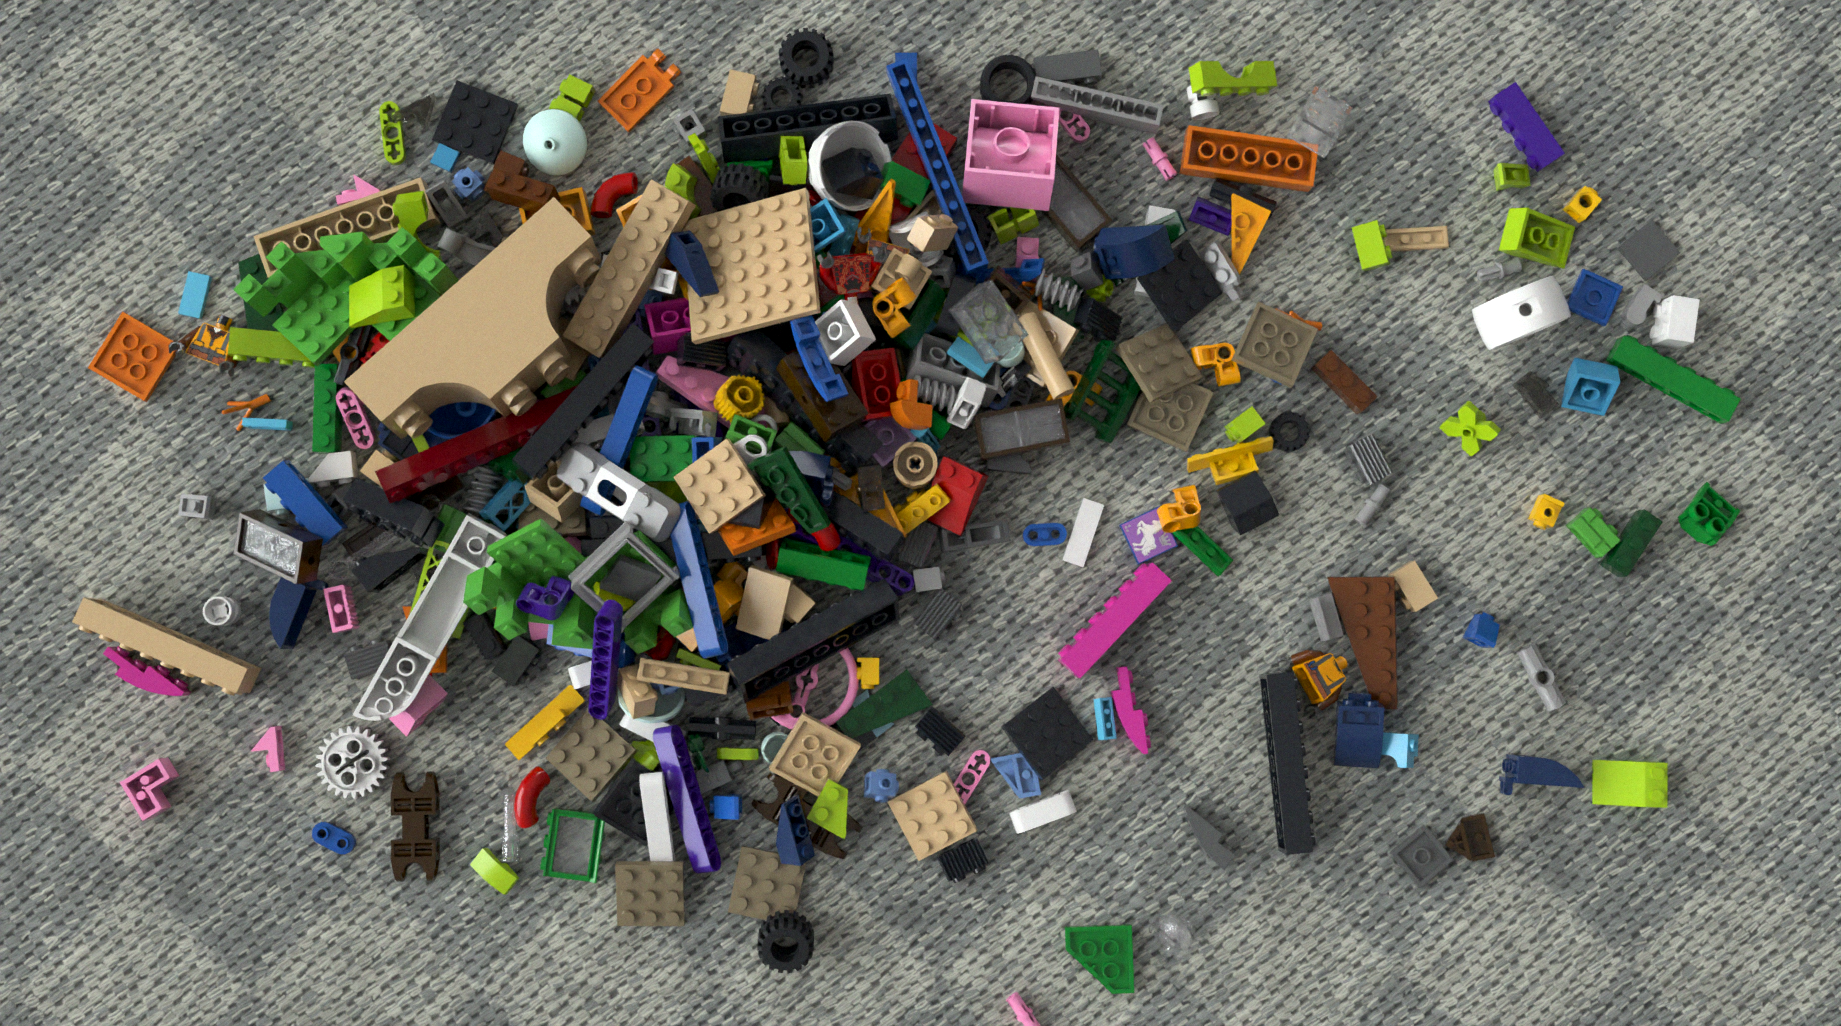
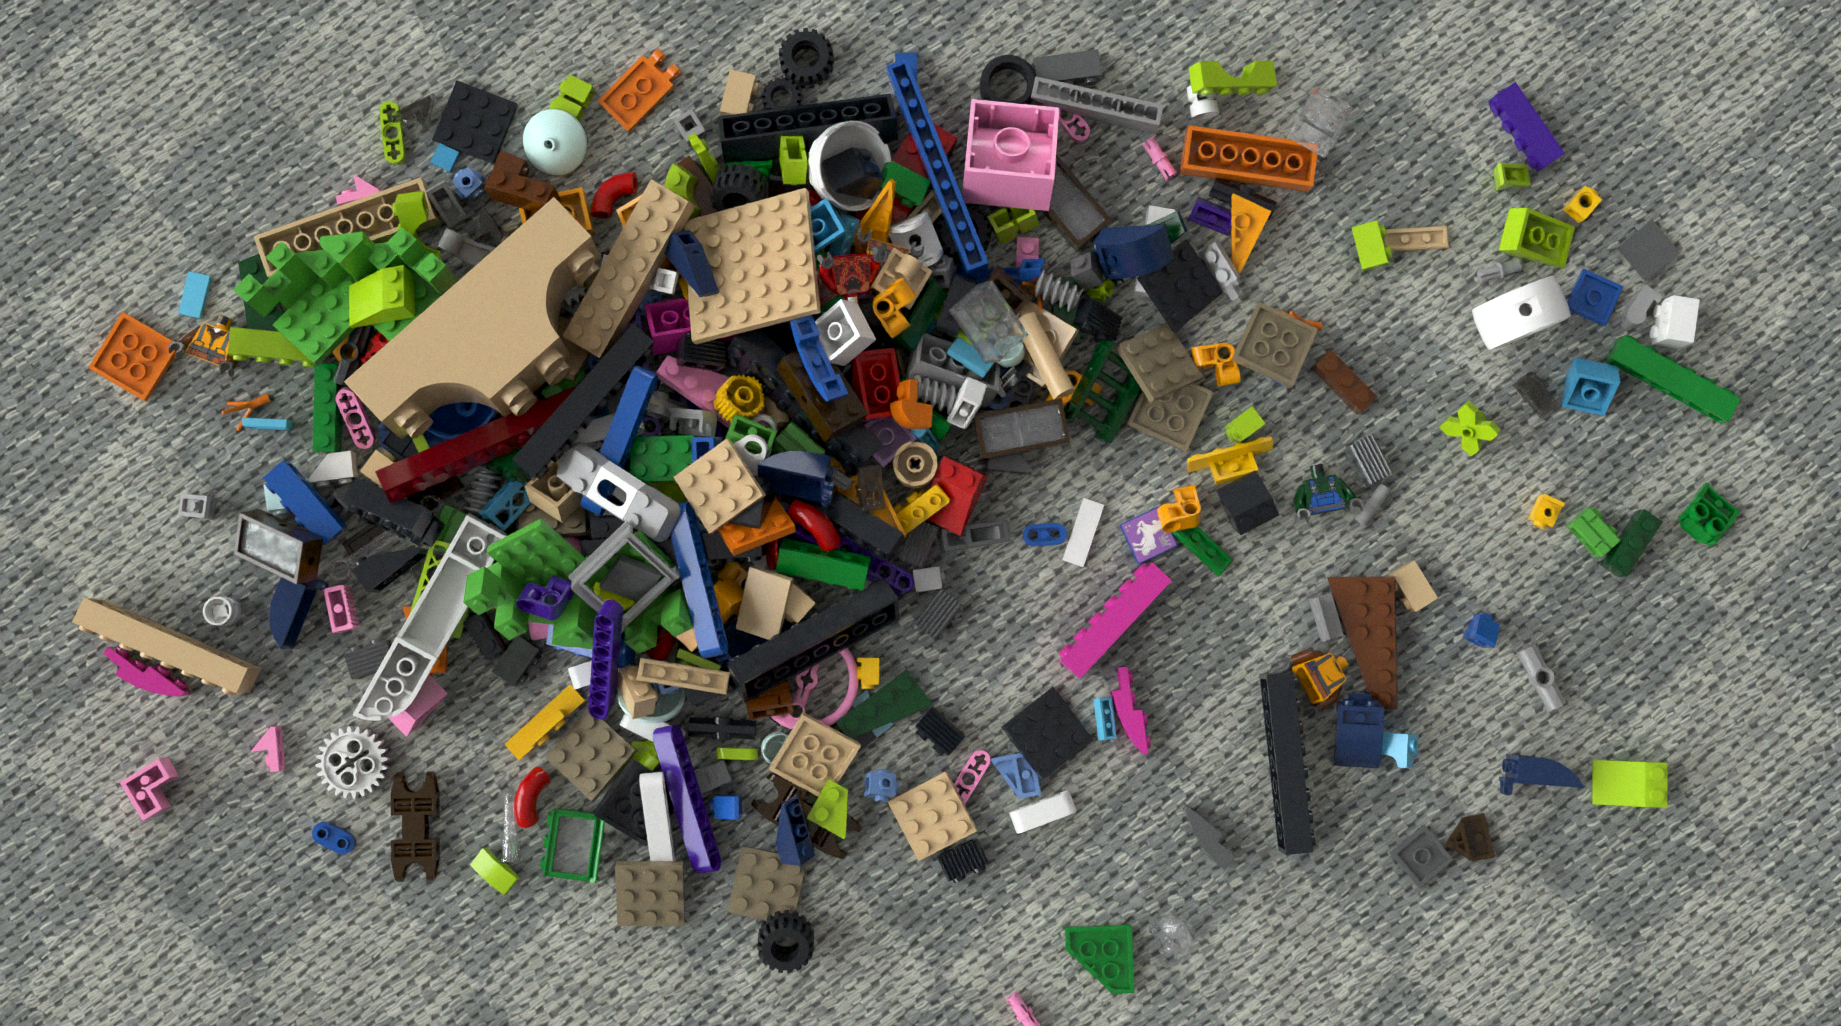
(695, 747): dark green plate -> none
(784, 477): dark green wing -> none
(932, 232): tan brick -> none
(1299, 422): black tyre -> none
(1323, 495): none -> torso

